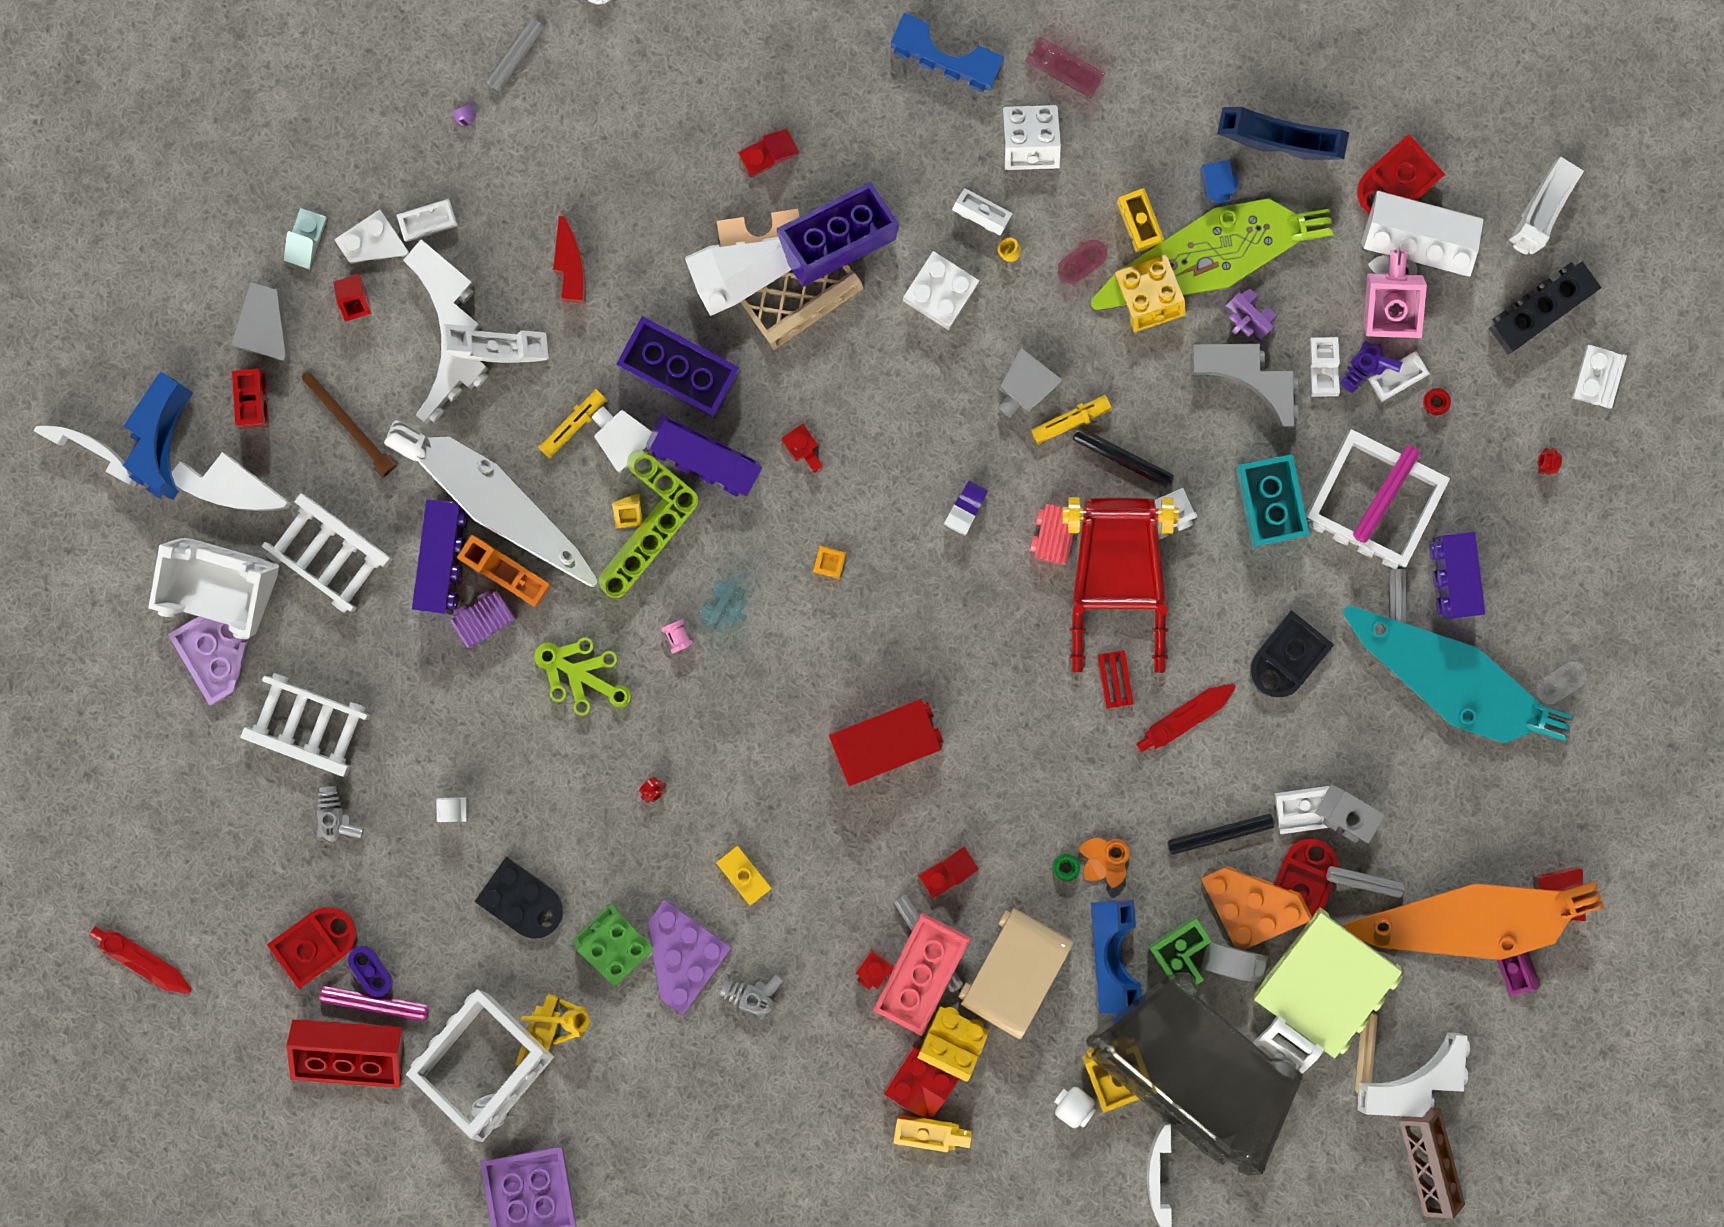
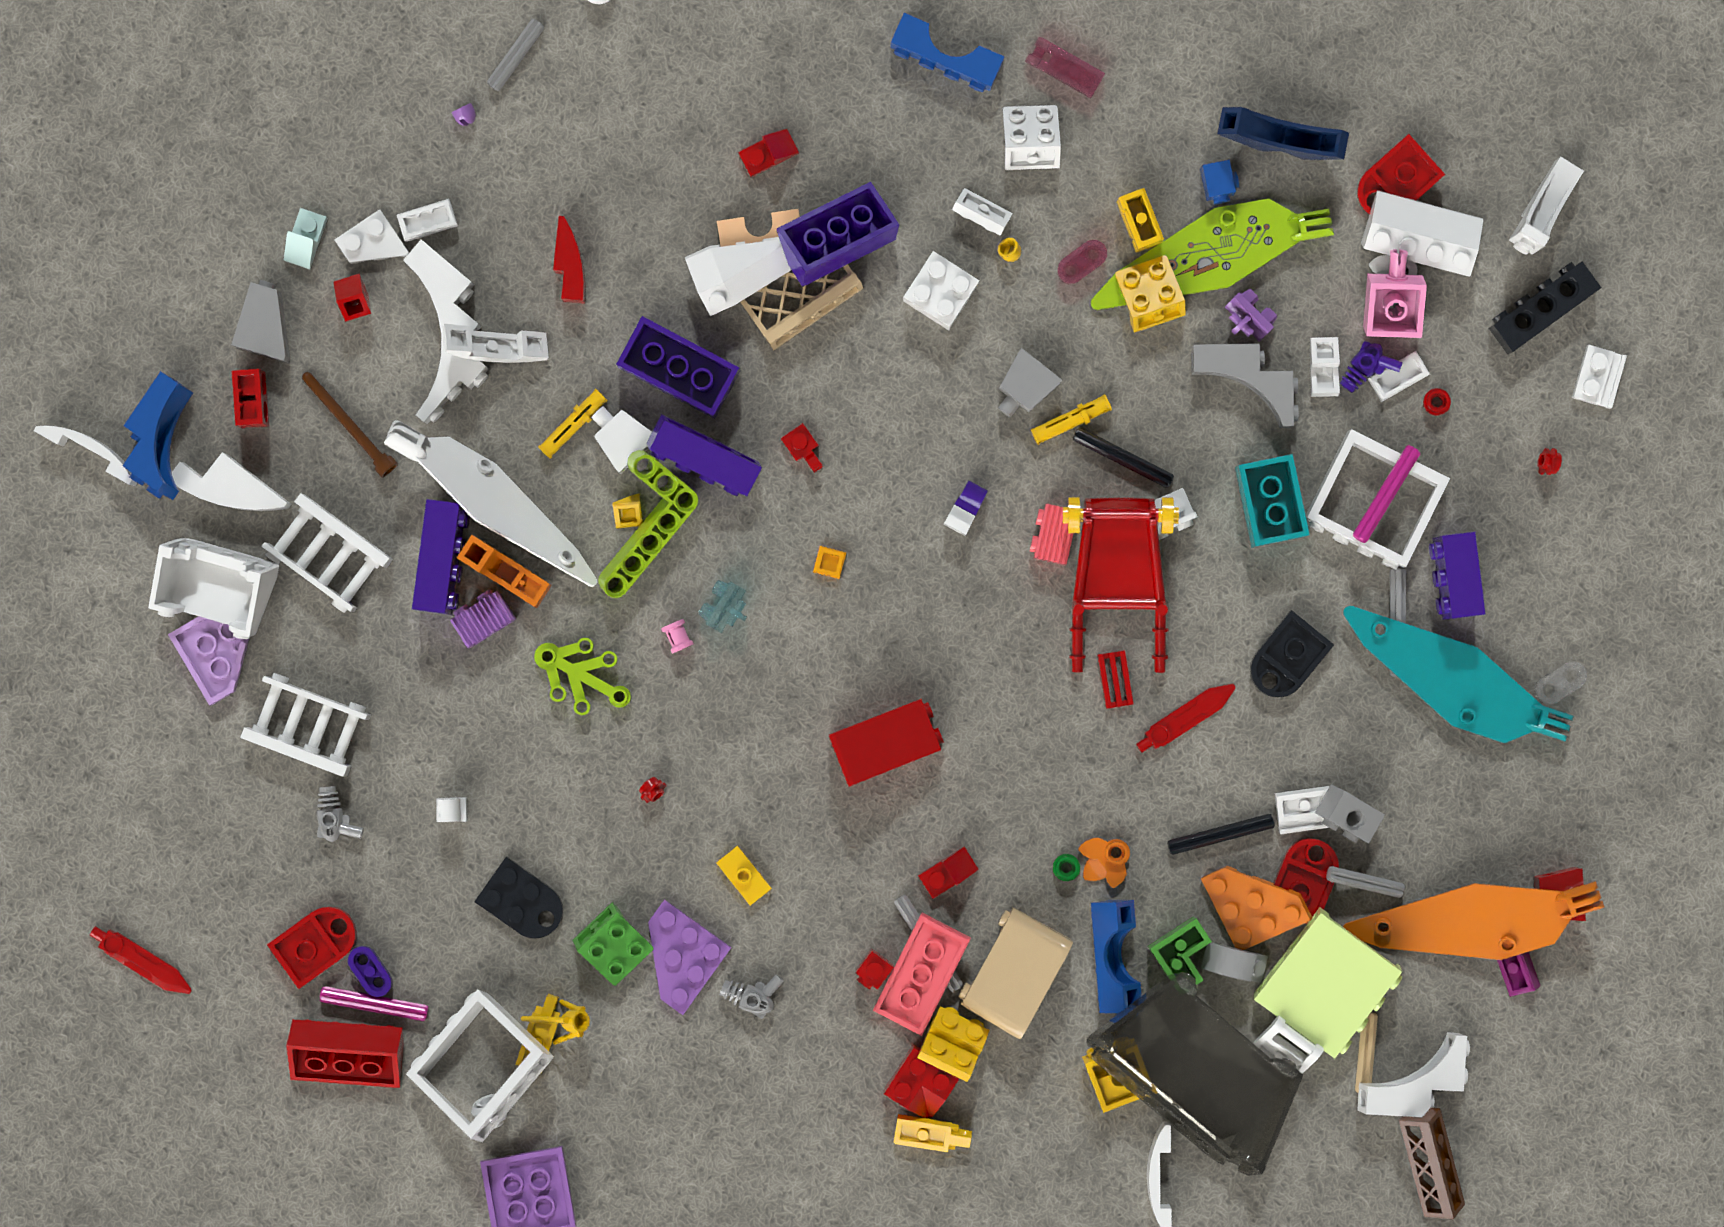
(1074, 1107): white head -> none

